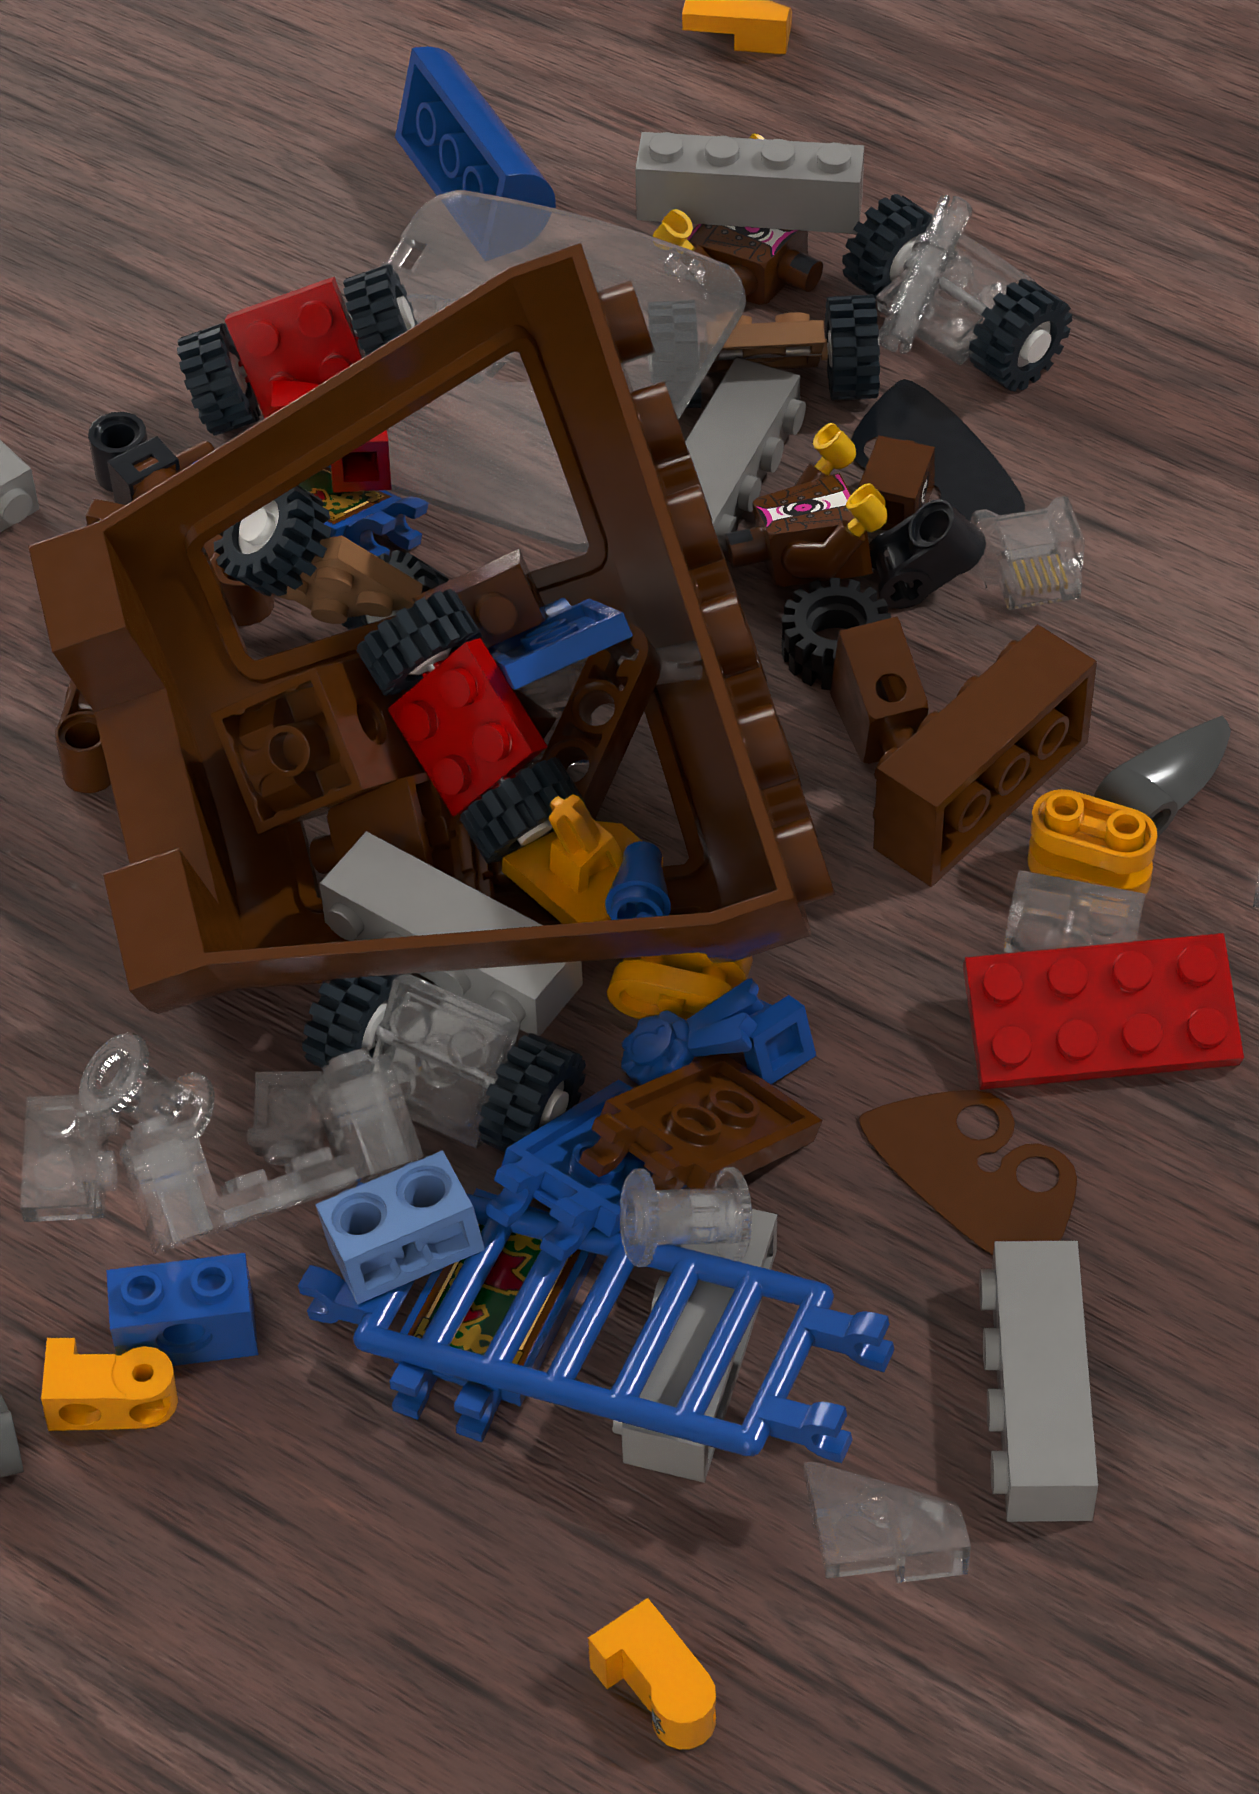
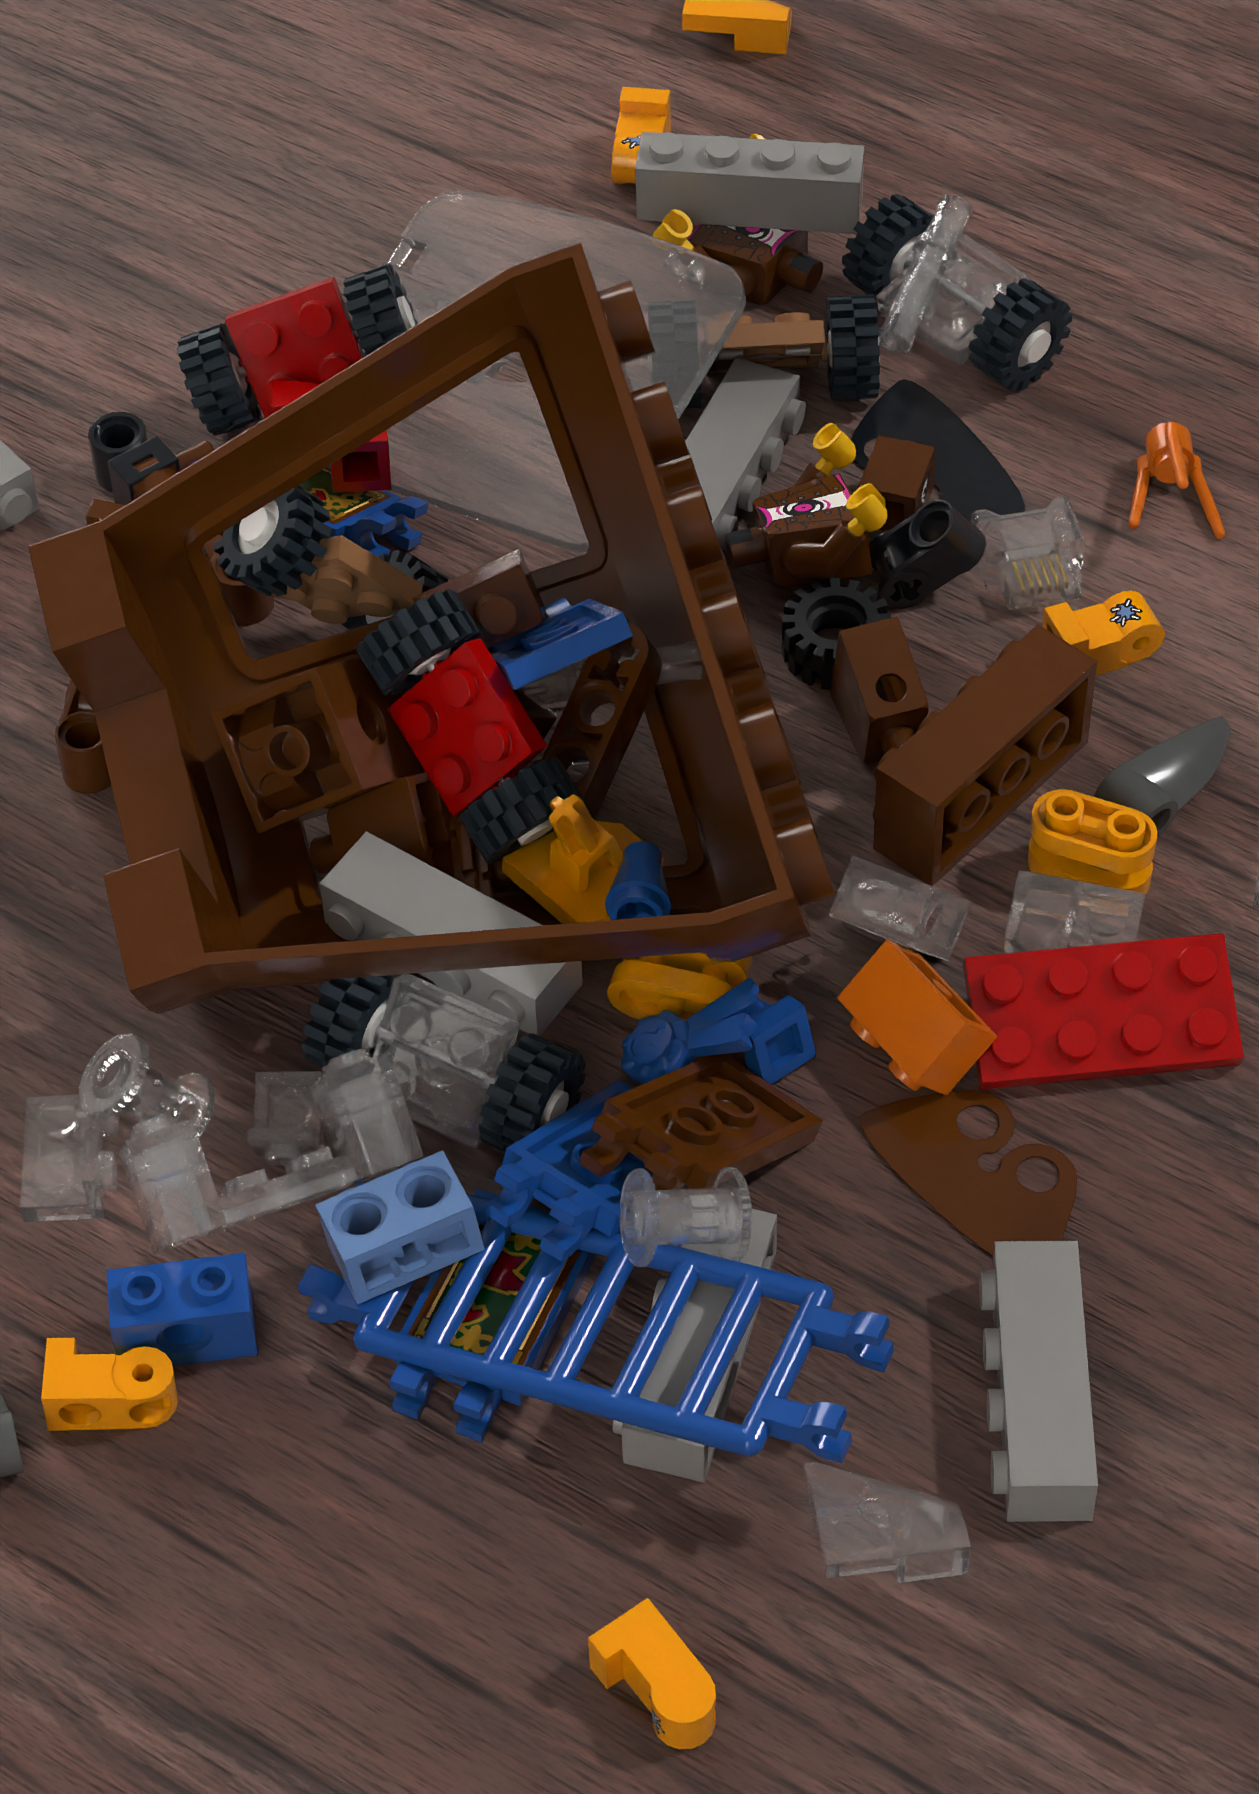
(458, 135): blue brick -> none
(639, 112): none -> light orange leg
(899, 908): none -> clear torso
(915, 1019): none -> orange brick
(1109, 632): none -> light orange leg
(1171, 461): none -> orange plant

